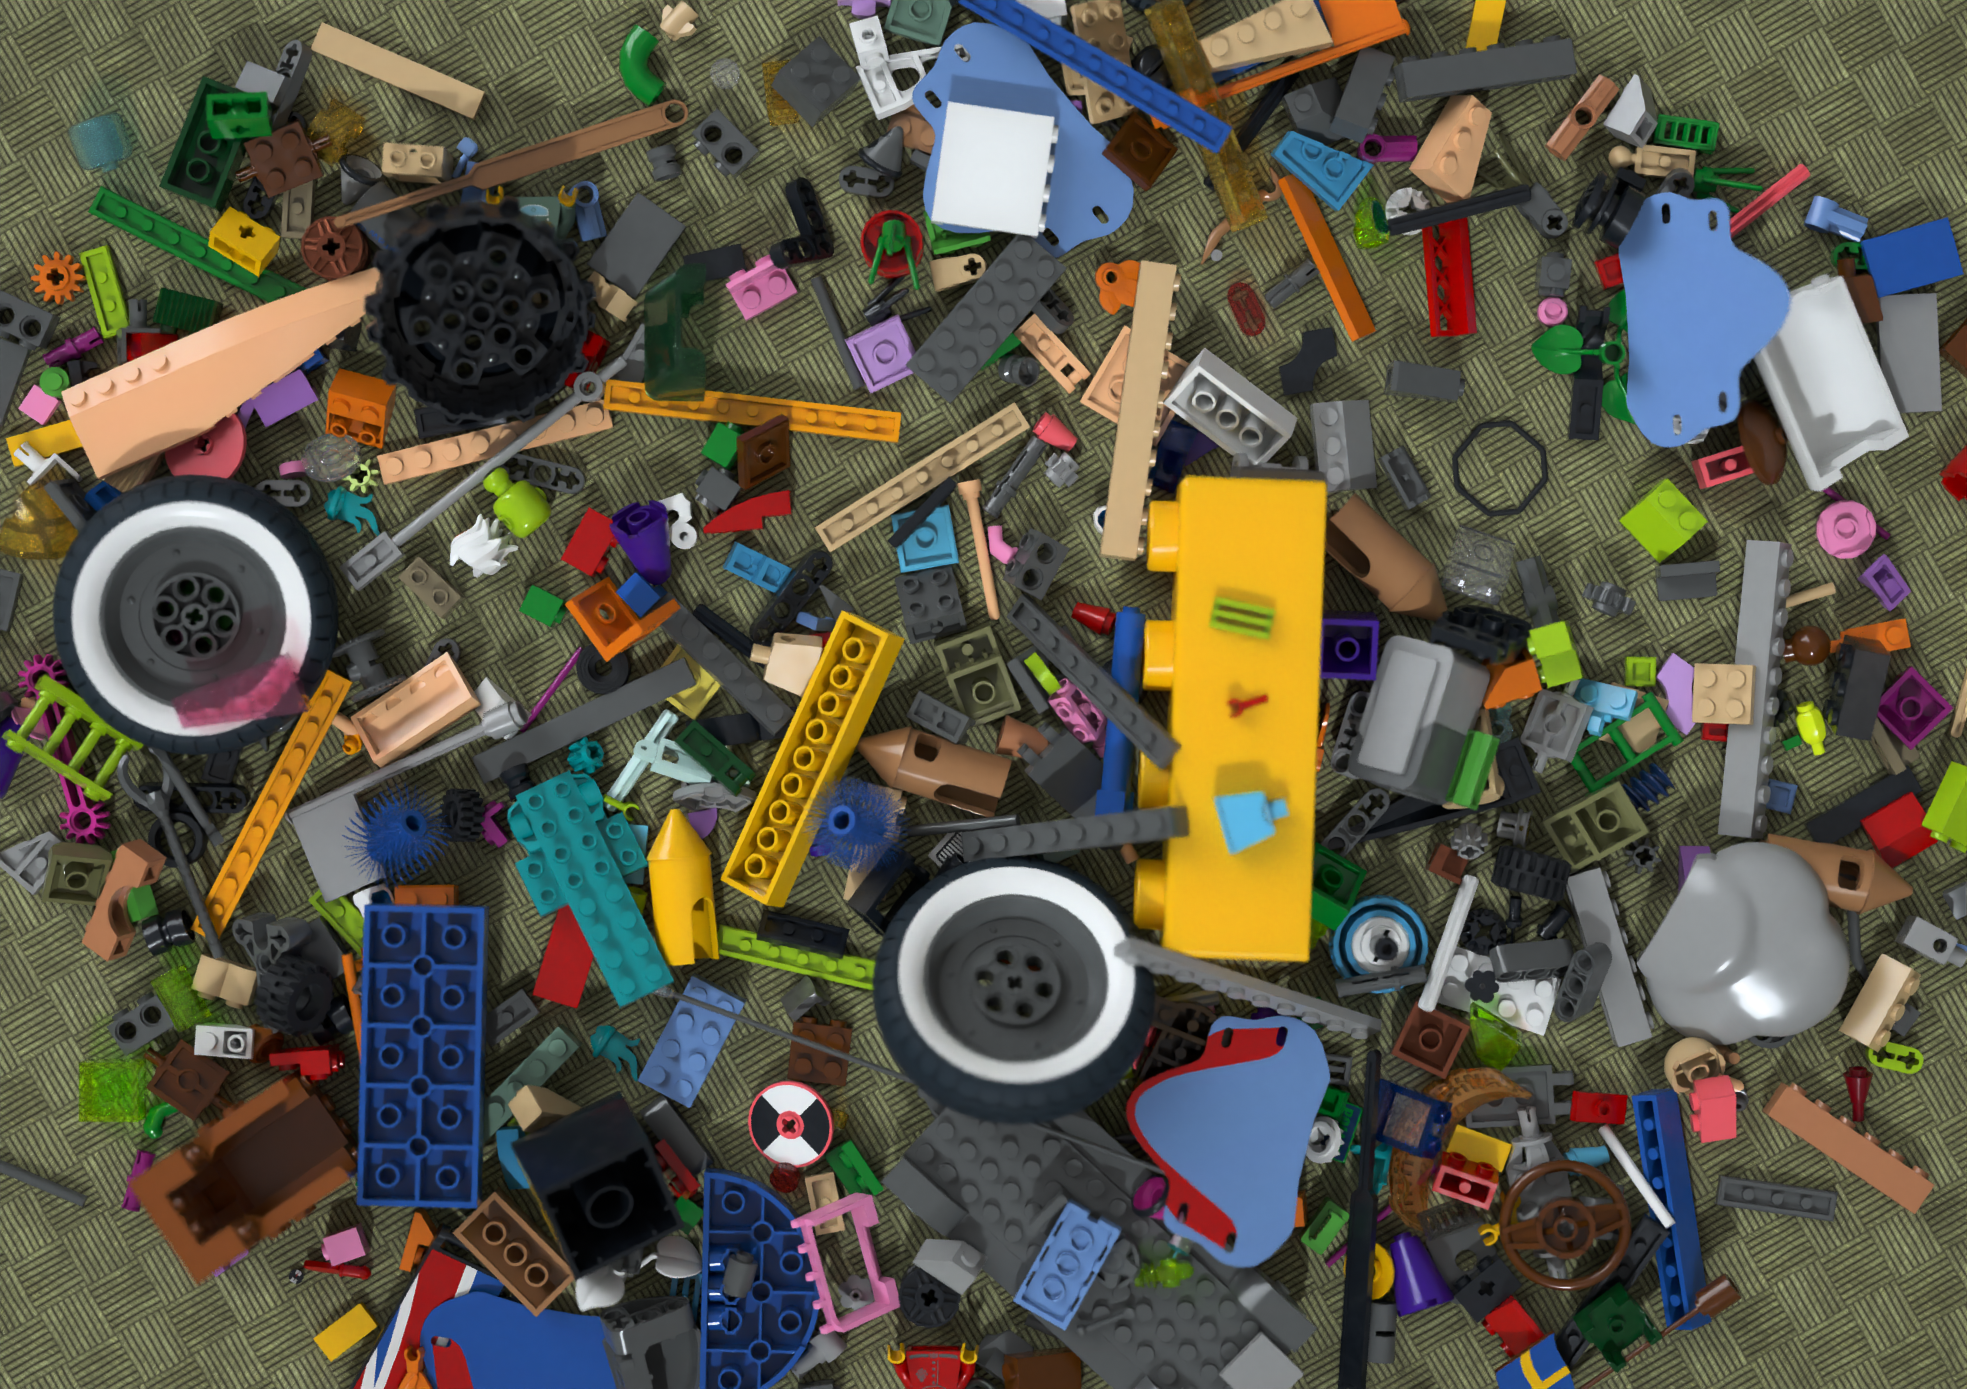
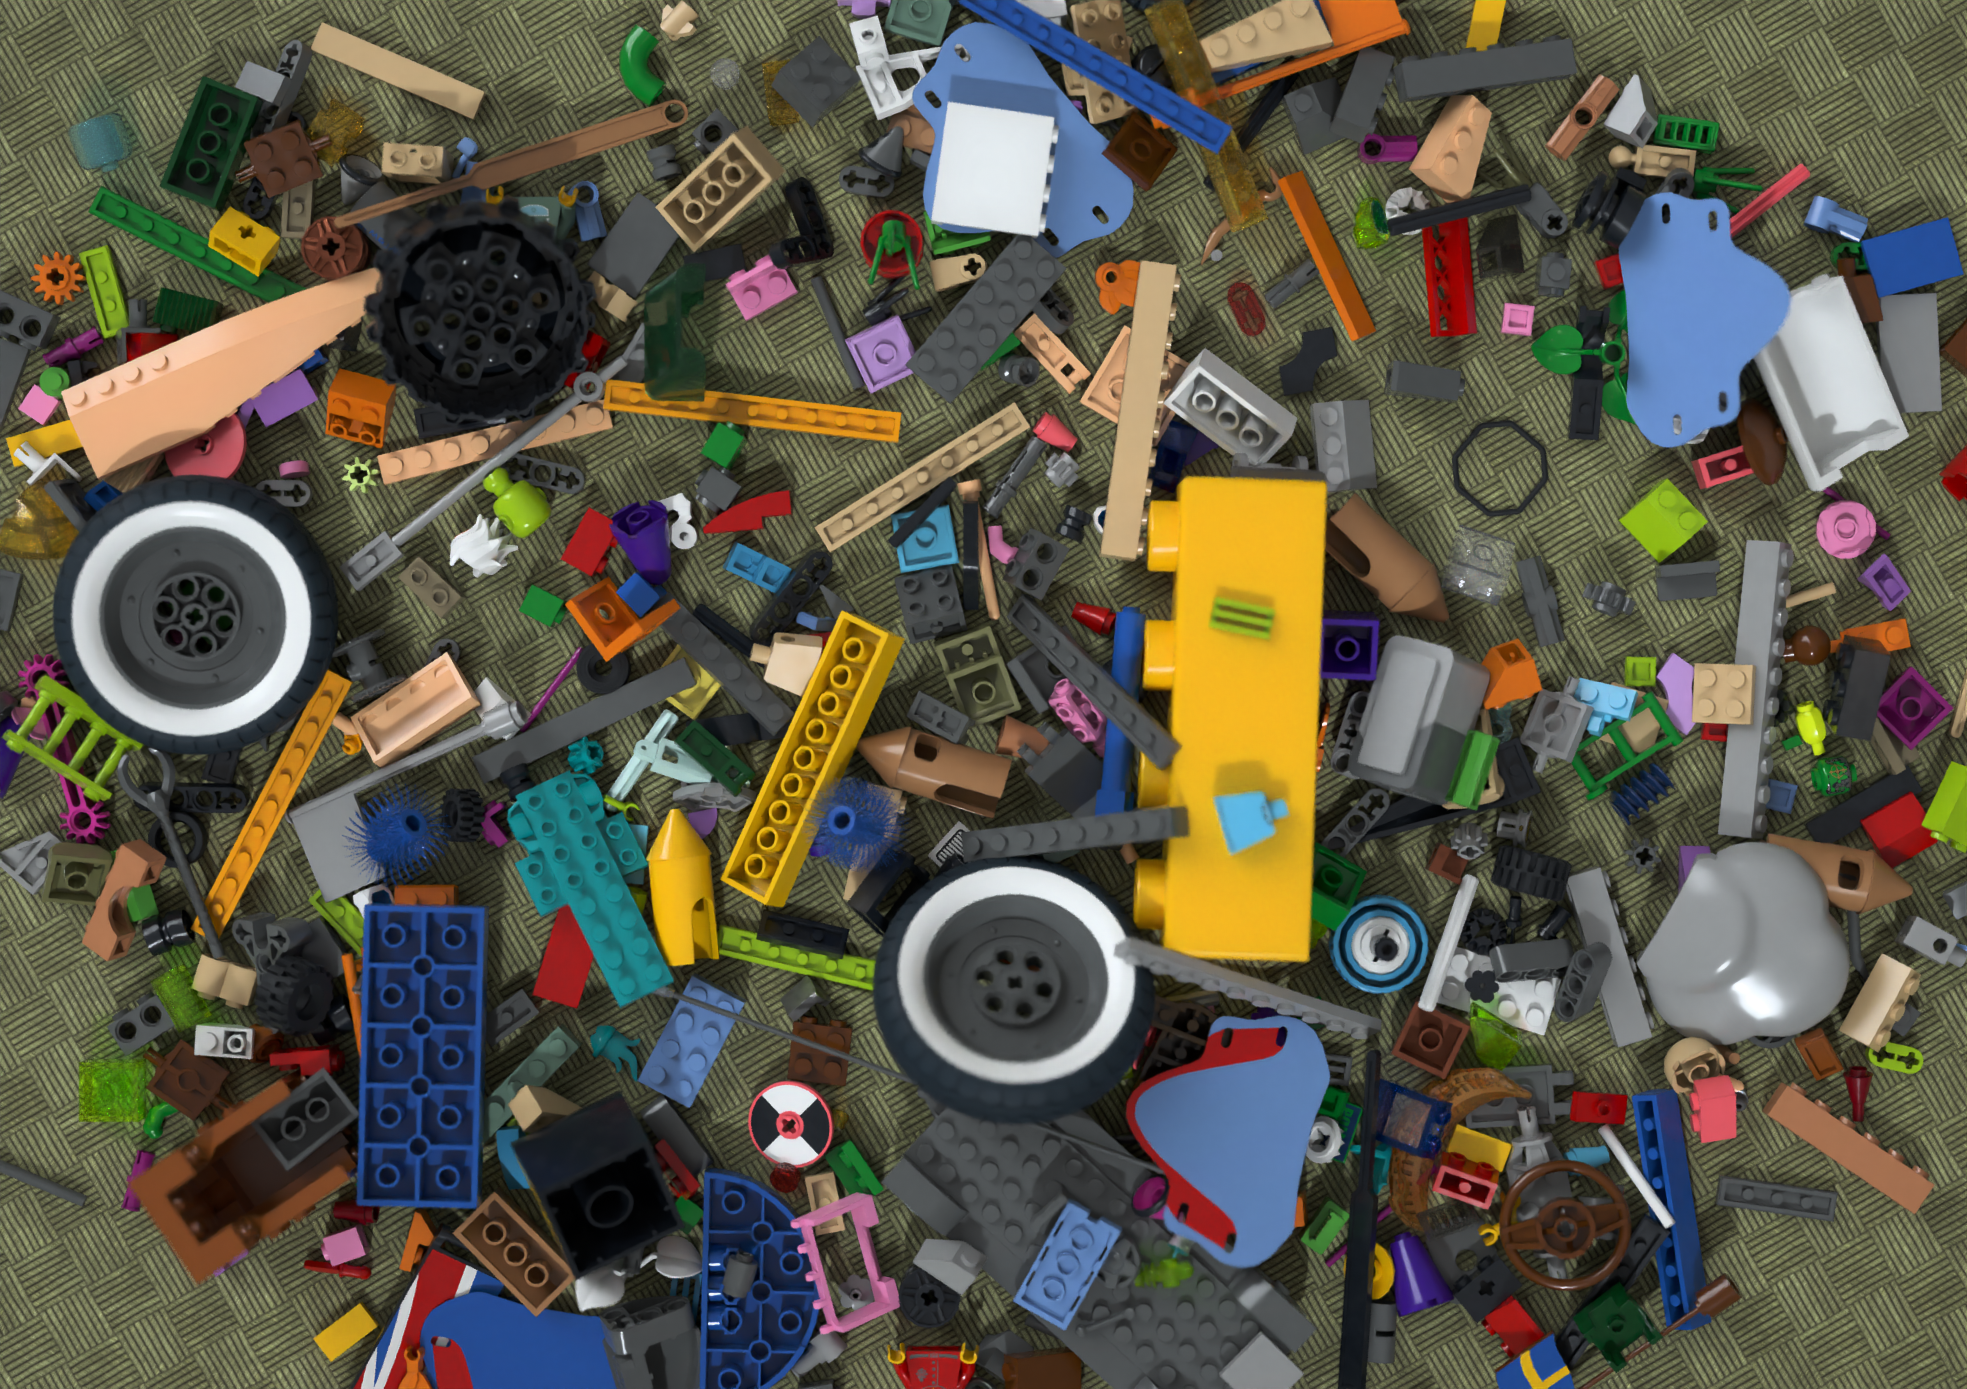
(189, 796): dark grey piece -> none
(239, 115): green brick -> none
(249, 694): clear pink wedge -> none
(296, 1276): black piece -> none
(305, 1119): none -> dark grey slope
(331, 457): clear tile -> none
(348, 506): teal piece -> none
(355, 1213): none -> dark red cone
(720, 188): none -> tan brick
(763, 451): reddish brown tile -> none
(963, 825): dark grey bar -> none
(970, 555): none -> black beam
(1042, 674): lime beam -> none
(1073, 524): none -> black wheel
(1247, 704): red hand -> none
(1323, 170): dark azure wing -> none
(1381, 980): dark grey pin -> none
(1404, 478): dark grey hinge -> none
(1483, 632): black slope -> none
(1500, 249): none -> clear smoke slope
(1517, 319): none -> bright pink tile
(1552, 311): bright pink tile -> none
(1557, 654): lime brick -> none
(1595, 826): olive slope -> none
(1818, 1053): none -> dark orange tile
(1833, 776): none -> green head

